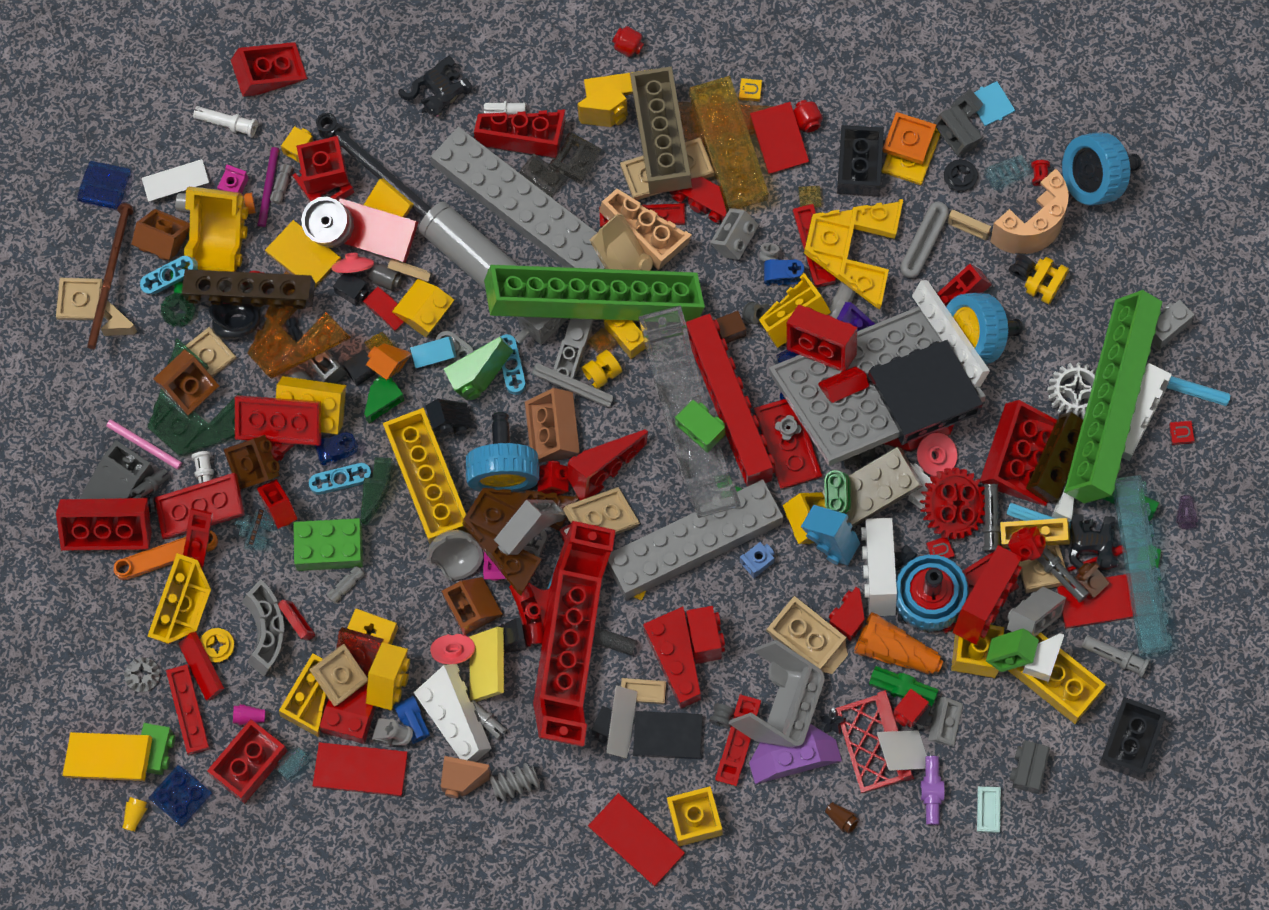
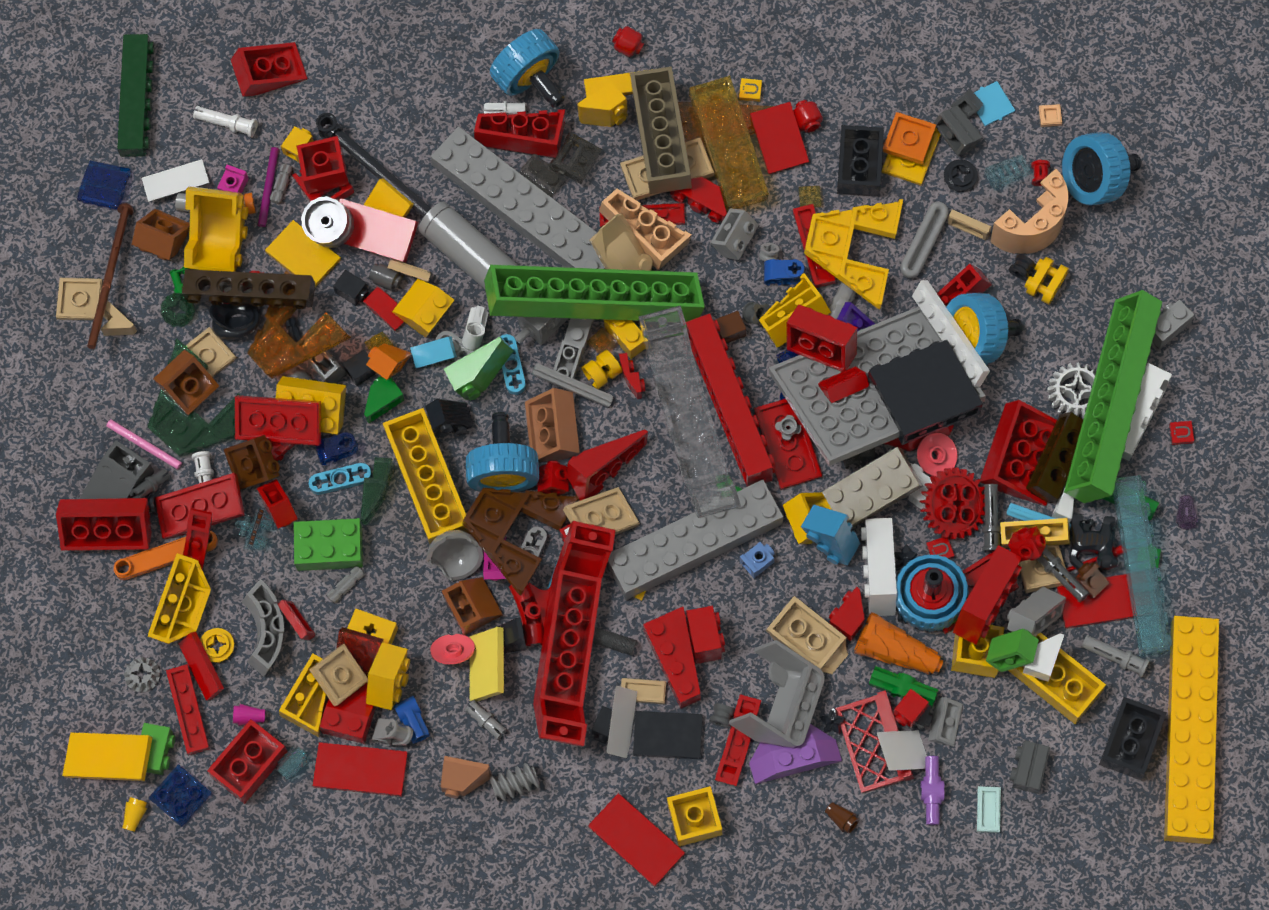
(134, 95): none -> dark green brick
(159, 274): medium azure beam -> none
(352, 263): coral dish -> none
(439, 83): black animal -> none
(453, 713): white wedge -> none
(475, 328): none -> white piece
(526, 64): none -> dark azure wheel
(527, 523): light grey arch -> none
(632, 378): none -> red slope
(700, 425): bright green brick -> none
(837, 491): green brick -> none
(1050, 115): none -> light nougat tile
(1191, 730): none -> yellow brick
(1199, 391): medium azure axle -> none

